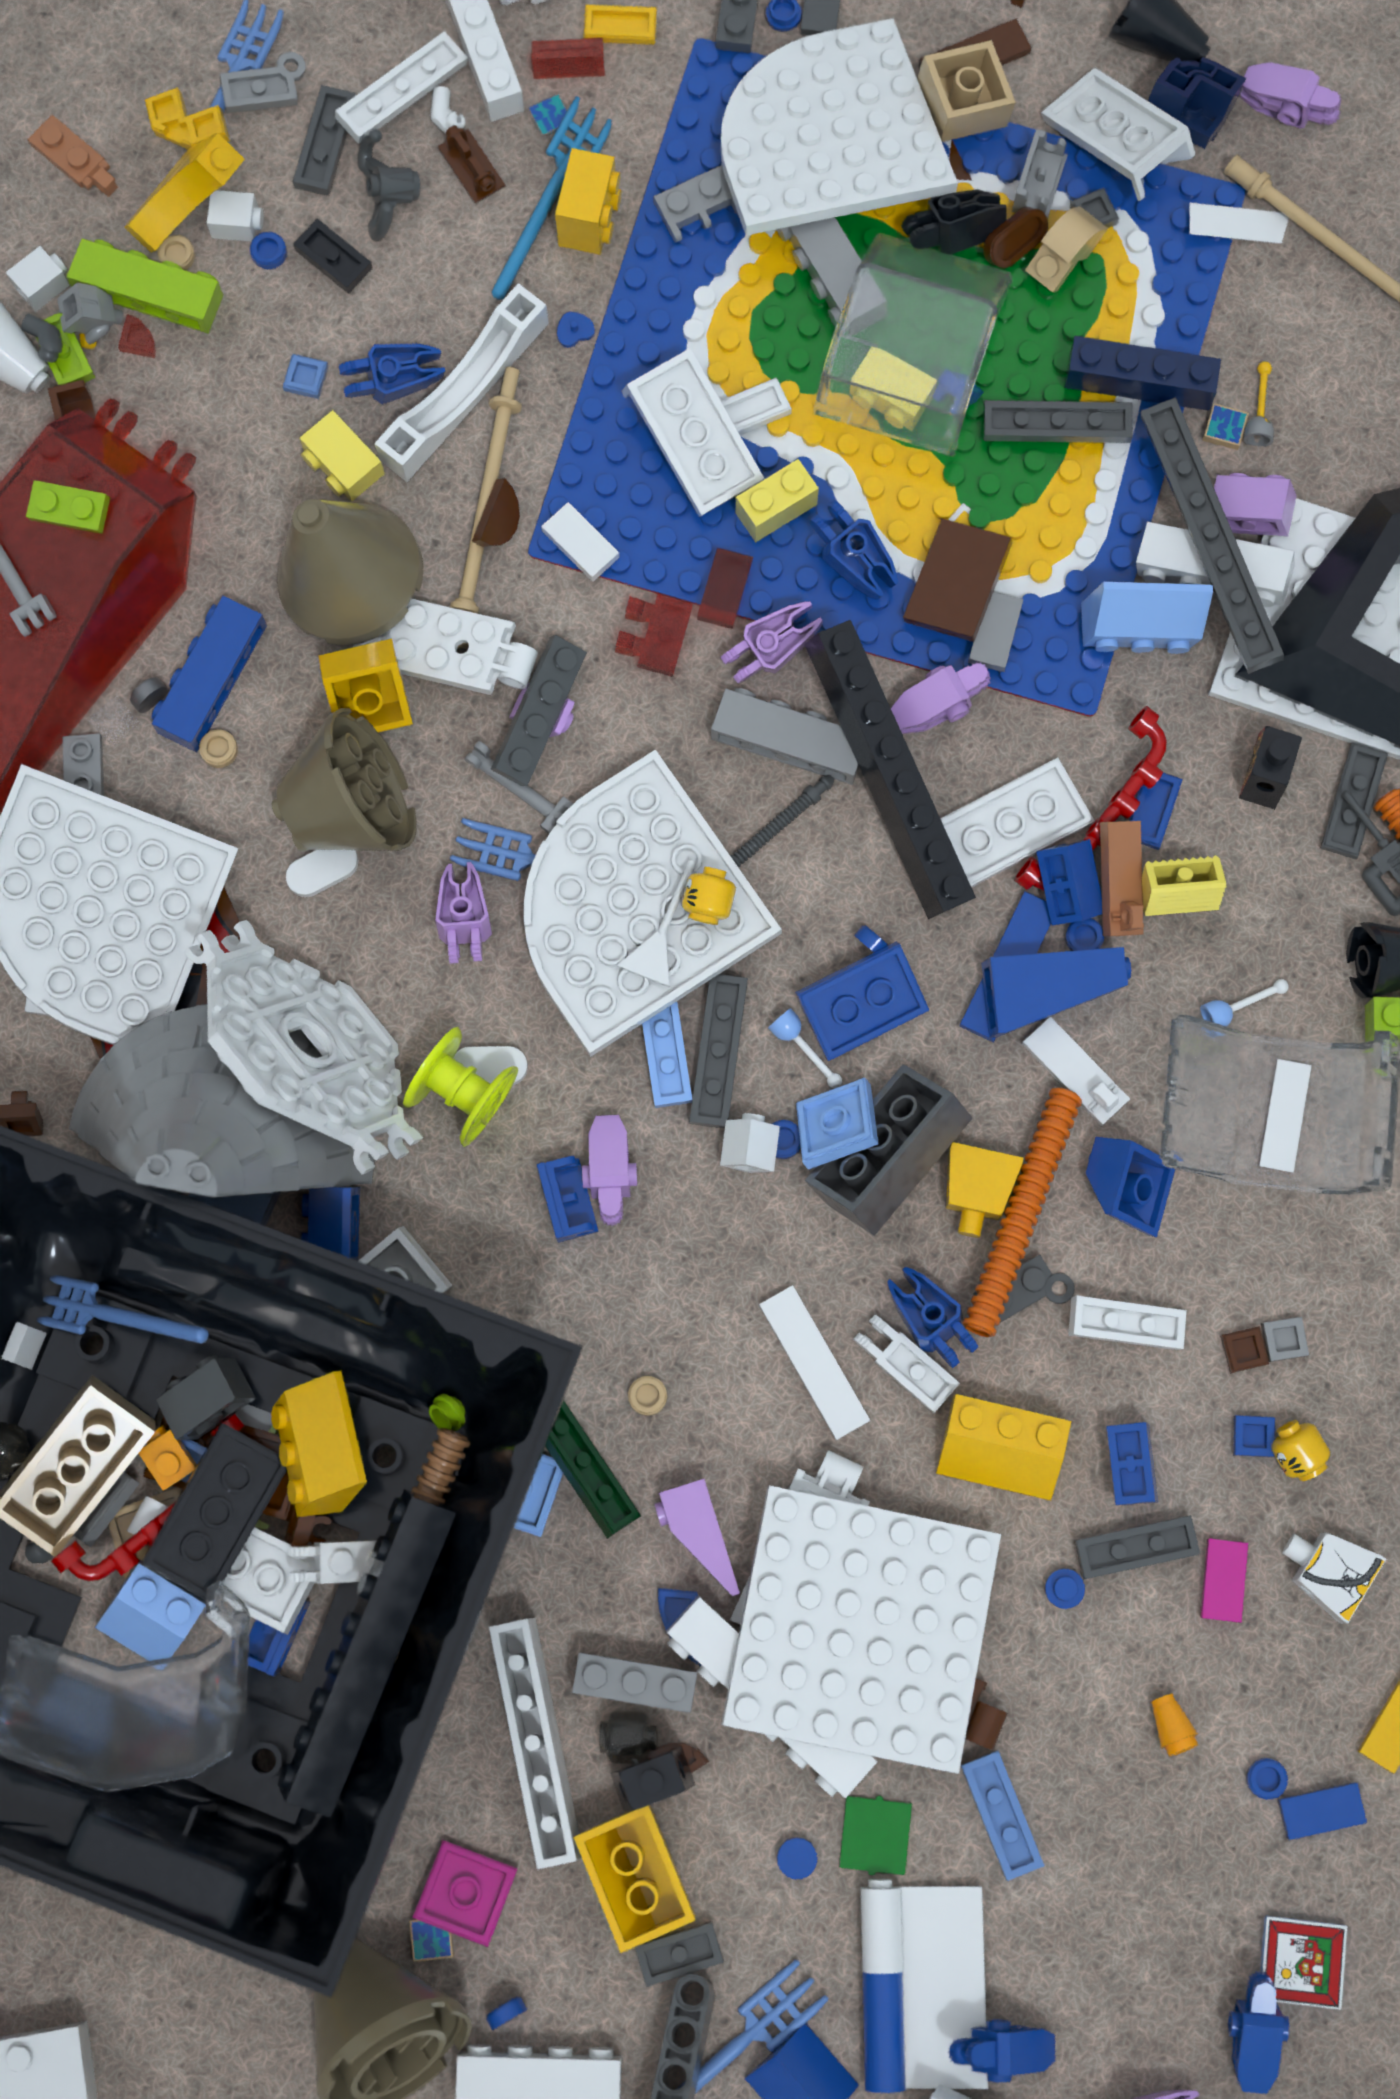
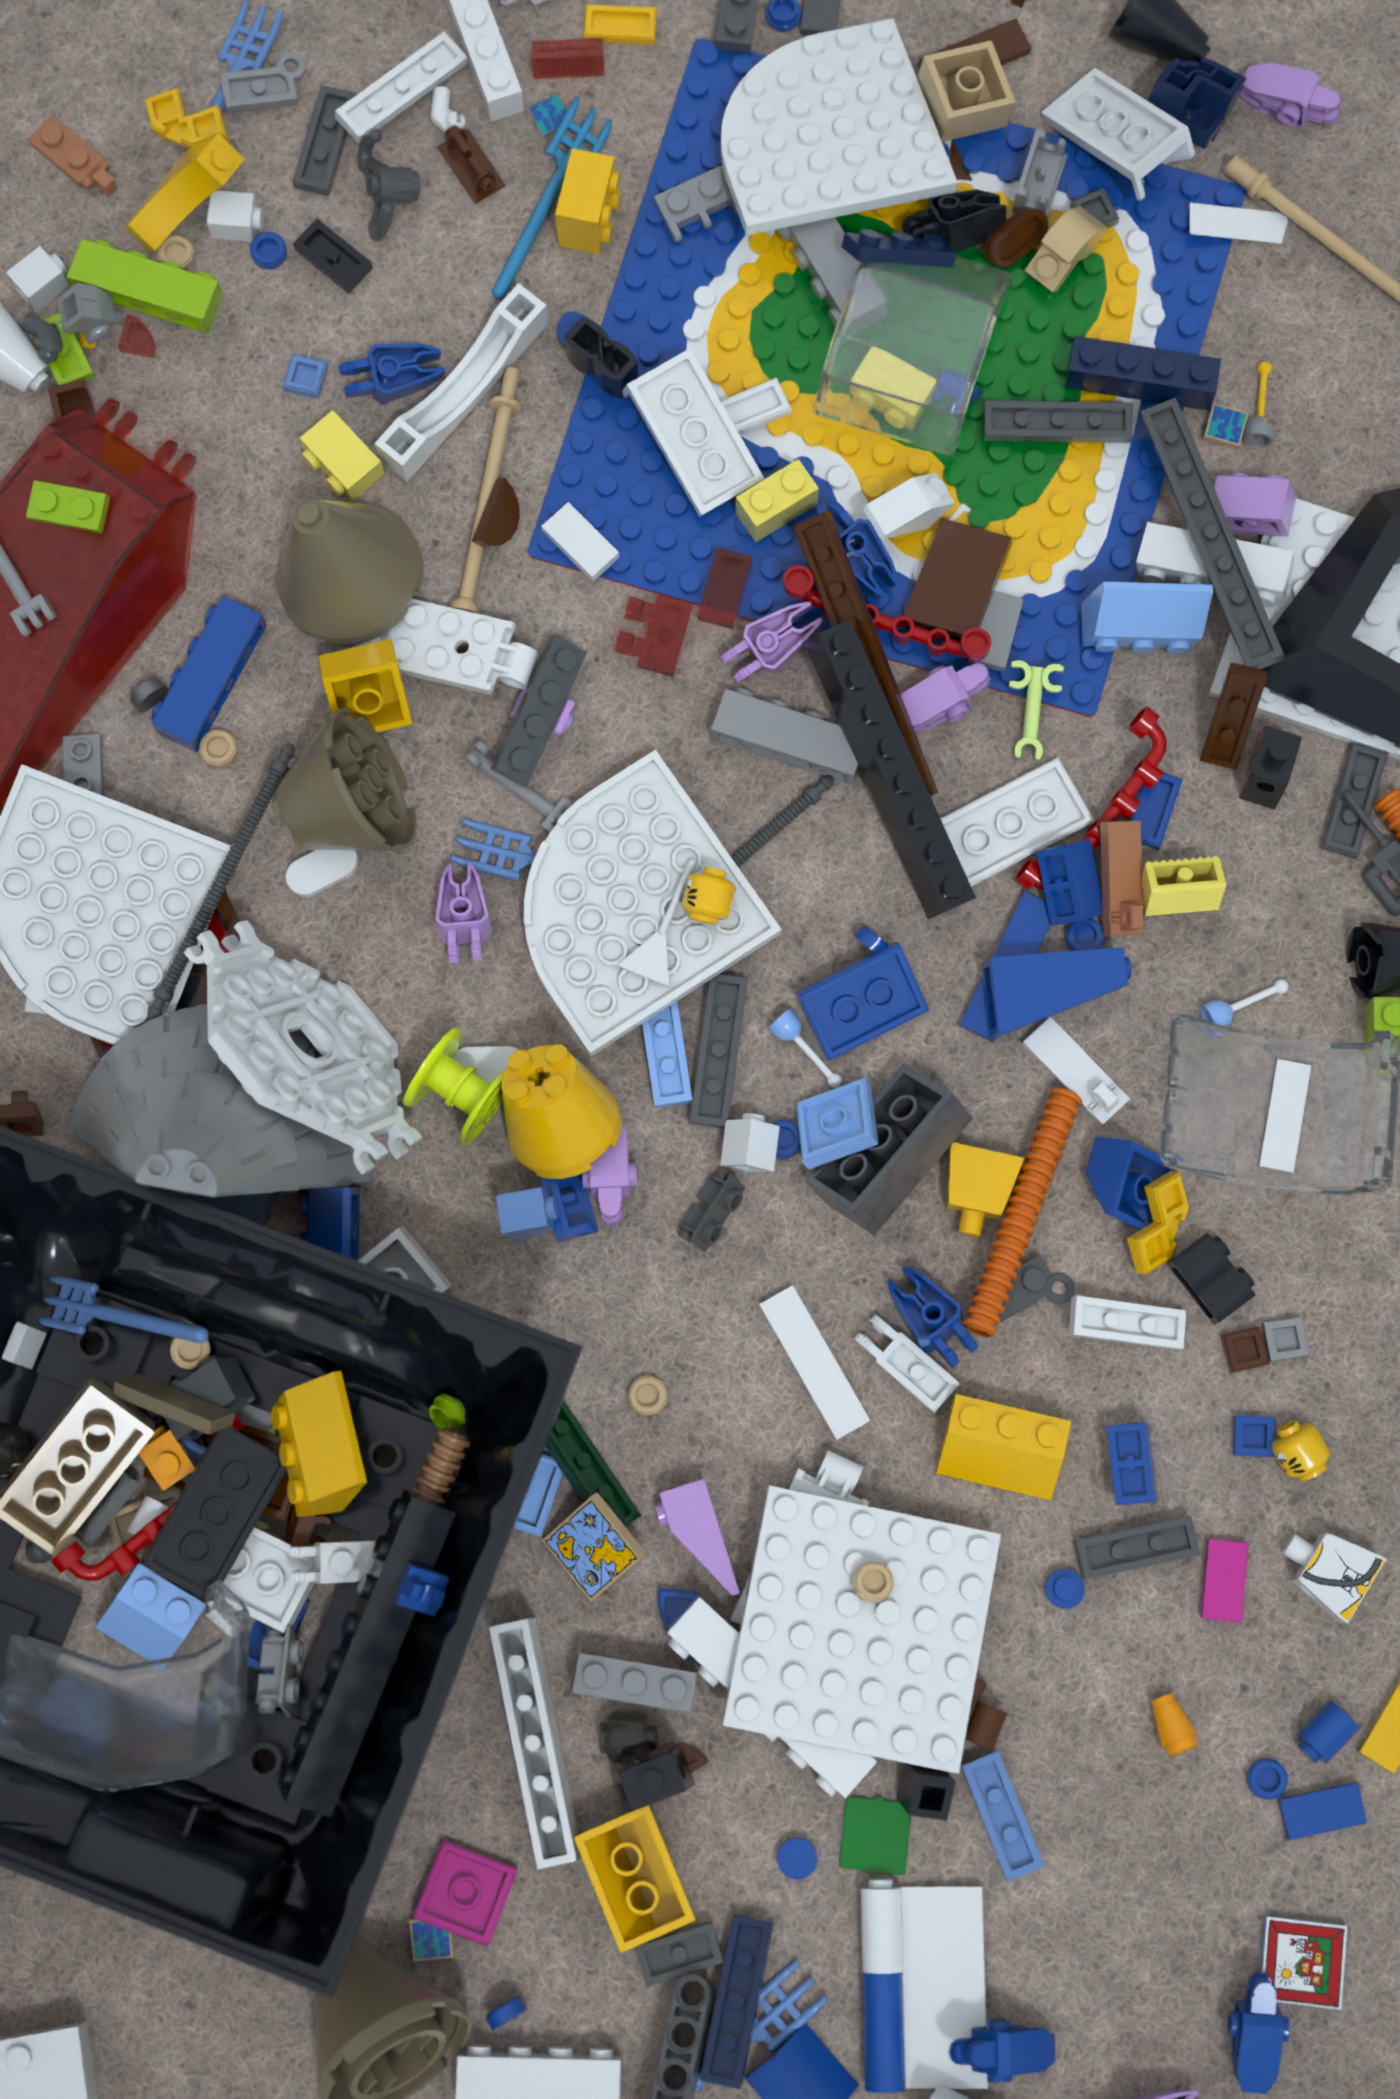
(173, 1404): none -> dark tan tile
(188, 1353): none -> tan tile
(277, 771): none -> dark grey hose
(282, 1687): none -> light grey hinge
(422, 1589): none -> blue tile
(526, 1213): none -> medium blue slope
(557, 1112): none -> yellow cone
(594, 1547): none -> tile
(597, 356): none -> black brick
(704, 1227): none -> dark grey hinge
(737, 2001): none -> dark blue plate
(845, 602): none -> reddish brown tile
(872, 1581): none -> tan tile
(898, 248): none -> dark blue plate
(909, 506): none -> white slope
(925, 1791): none -> black brick
(973, 645): none -> red bar
(1036, 679): none -> yellowish green bar
(1168, 1207): none -> yellow tile
(1212, 1278): none -> black brick
(1233, 715): none -> reddish brown tile
(1326, 1733): none -> blue brick

